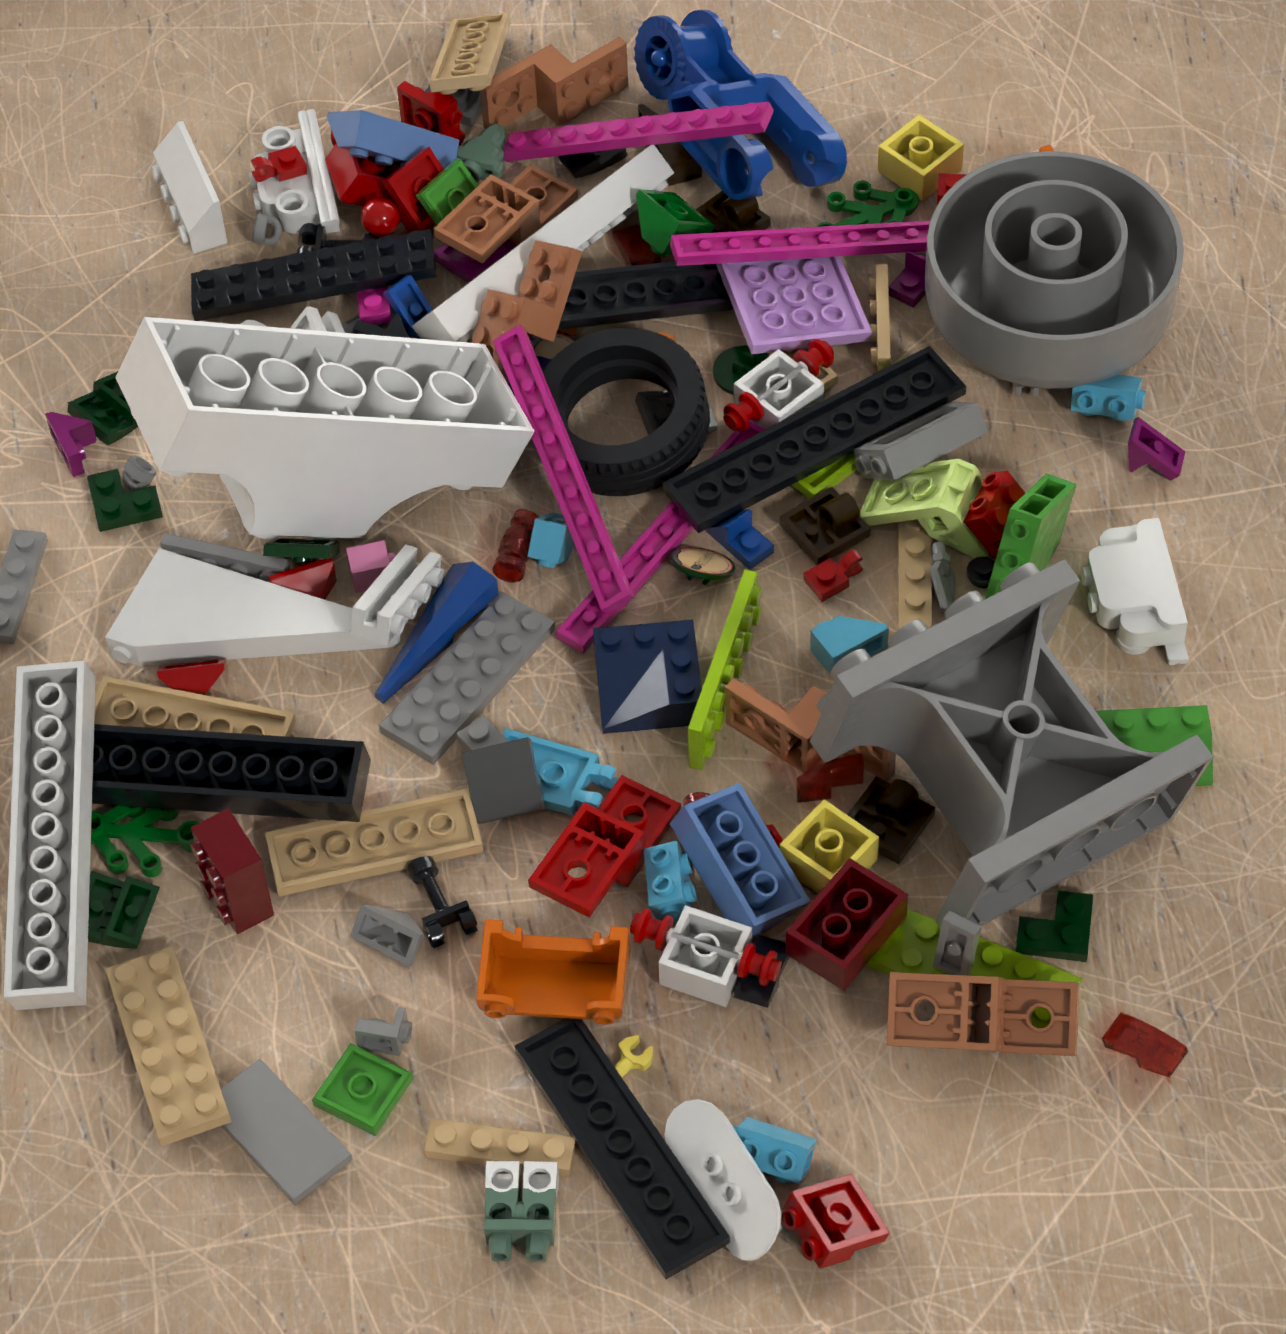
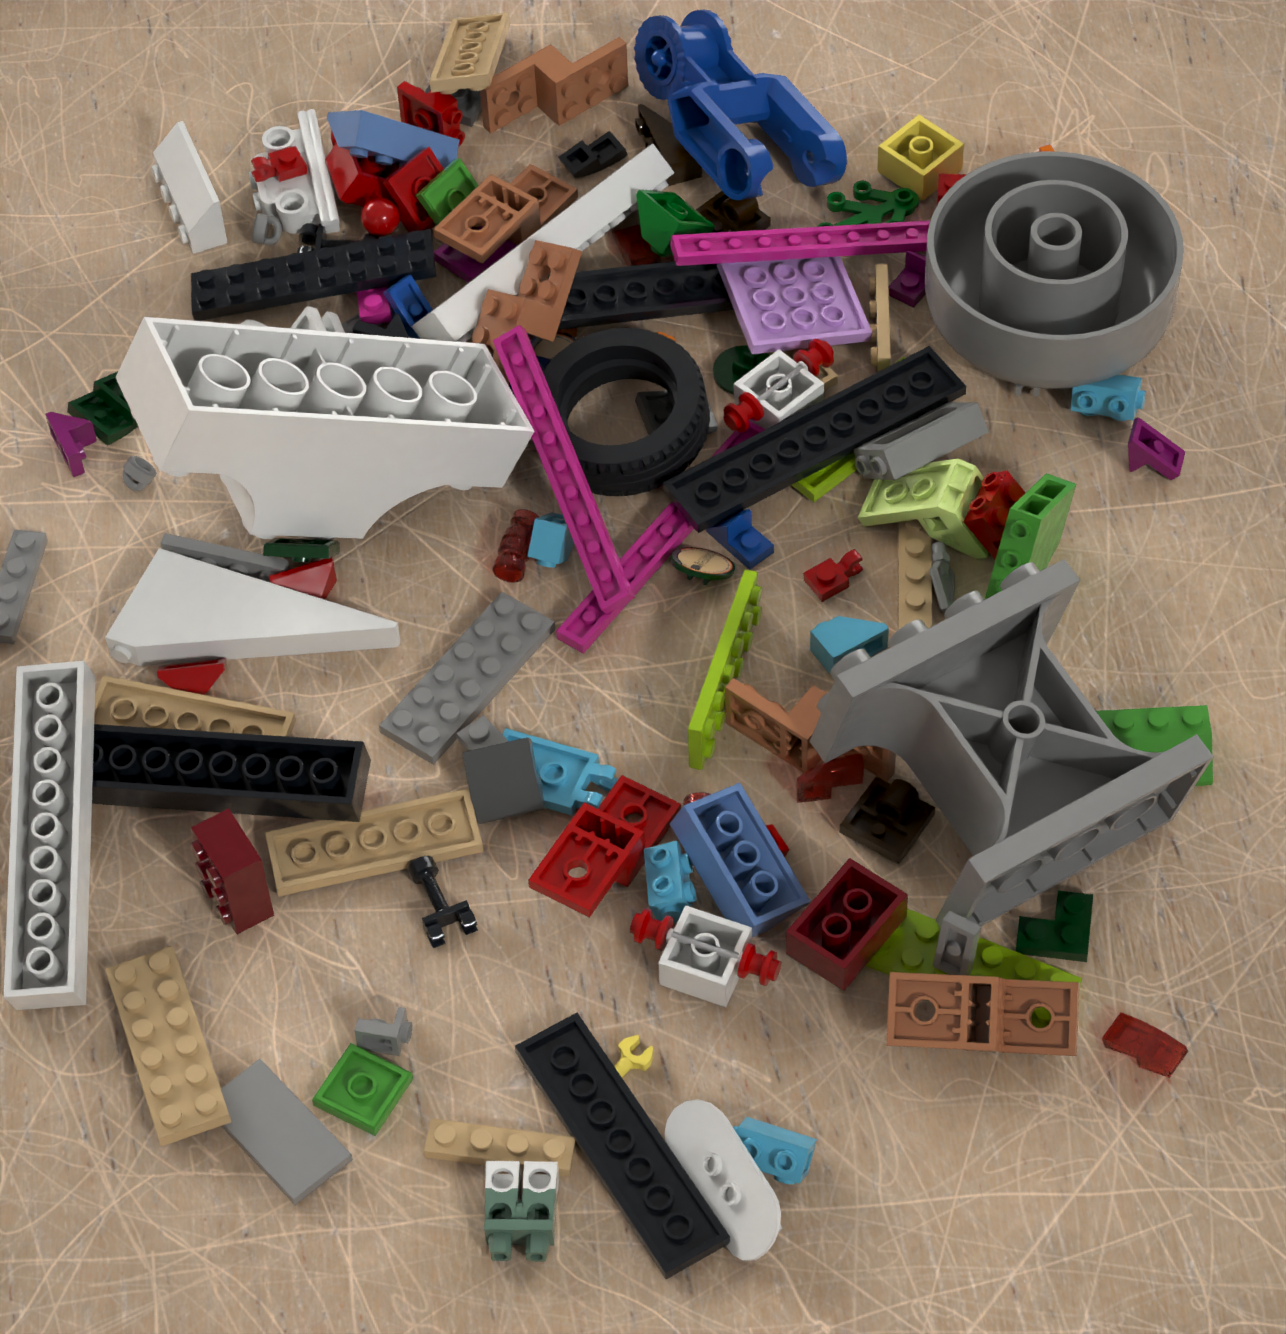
(119, 910): dark green slope -> none
(120, 508): dark green plate -> none
(134, 833): green plant -> none
(367, 563): bright pink brick -> none
(388, 932): light grey slope -> none
(396, 596): white brick -> none
(457, 600): blue wedge -> none
(484, 154): sand green rock -> none
(553, 974): orange windscreen -> none
(638, 131): dark pink plate -> none
(647, 675): dark blue slope -> none
(749, 987): black slope -> none
(825, 843): light yellow brick -> none
(826, 525): dark brown plate -> none
(833, 1220): red plate -> none
(980, 571): black plate -> none
(1137, 590): white brick -> none

